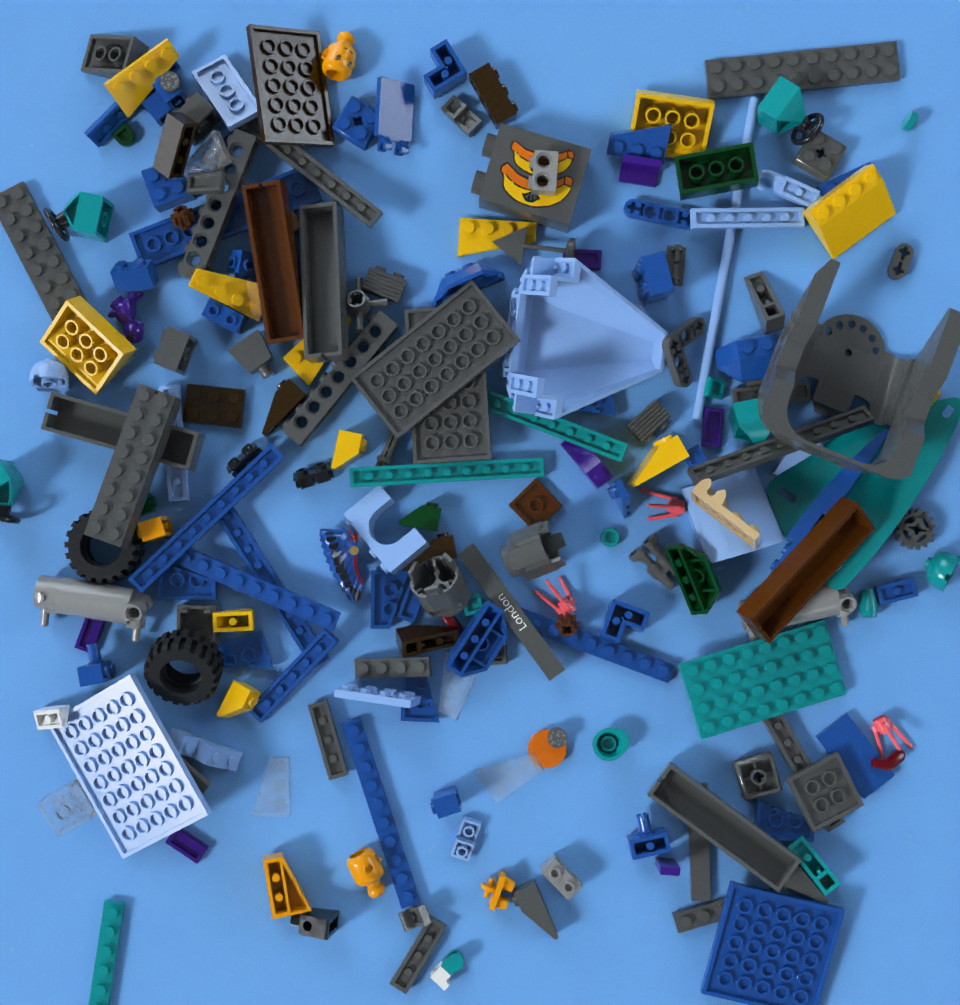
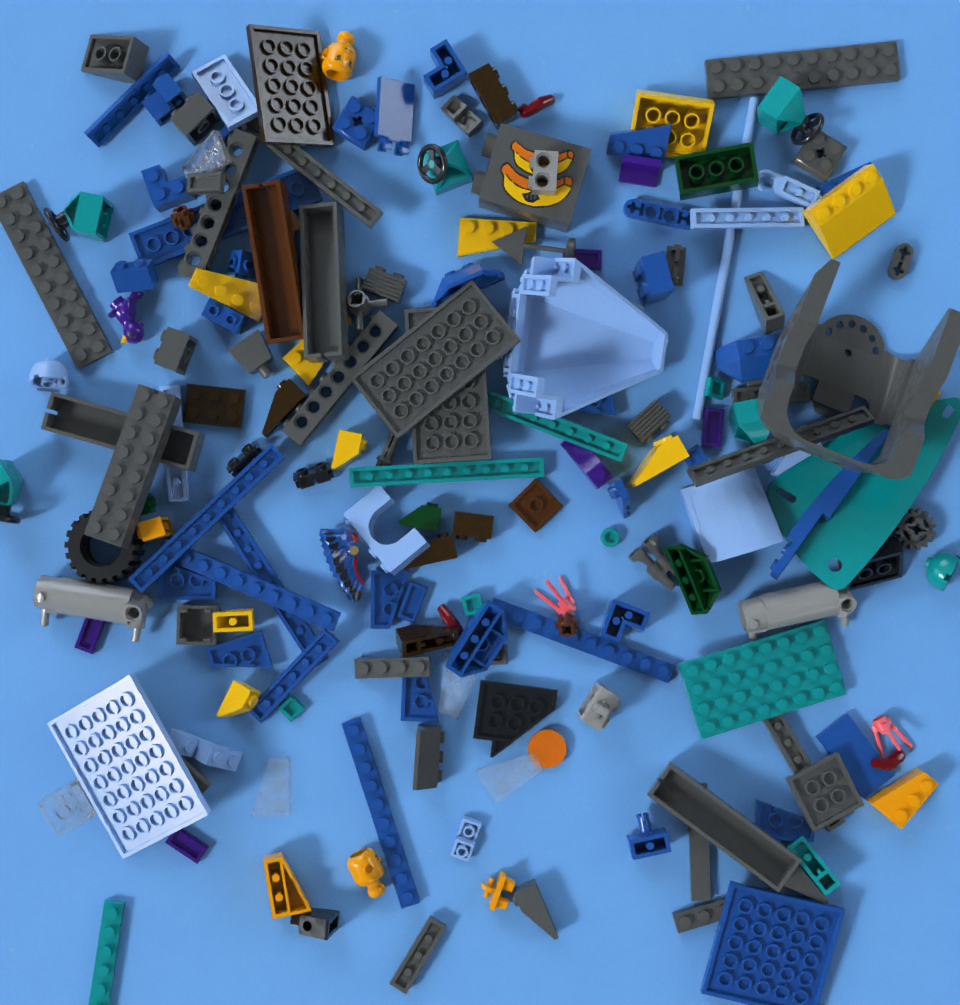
(52, 717): white slope -> none
(87, 344): yellow slope -> none
(96, 670): blue brick -> none
(125, 136): dark green tile -> none
(136, 80): yellow wing -> none
(170, 82): dark grey tile -> none
(175, 145): brick -> none
(179, 686): black tyre -> none
(291, 708): none -> teal tile
(328, 739): dark grey plate -> none
(372, 694): light blue plate -> none
(414, 917): dark grey bracket -> none
(428, 757): none -> dark grey slope
(439, 586): dark grey piece -> none
(444, 165): none -> teal piece
(446, 802): blue brick -> none
(446, 967): leg -> none
(473, 526): none -> dark brown brick
(509, 711): none -> black wing
(513, 613): dark grey tile -> none
(533, 551): dark grey piece -> none
(536, 105): none -> dark red arm
(557, 737): dark grey tile -> none
(561, 876): light grey brick -> none
(598, 706): none -> light grey hinge
(610, 743): teal piece -> none
(667, 866): dark purple tile -> none
(673, 347): dark grey beam -> none
(675, 506): coral plant -> none
(716, 506): tan hinge -> none
(768, 781): dark grey brick -> none
(806, 569): reddish brown piece -> none
(868, 604): teal cone -> none
(883, 566): none -> black slope
(896, 591): blue plate -> none
(903, 797): none -> light orange wedge
(909, 121): teal tile -> none

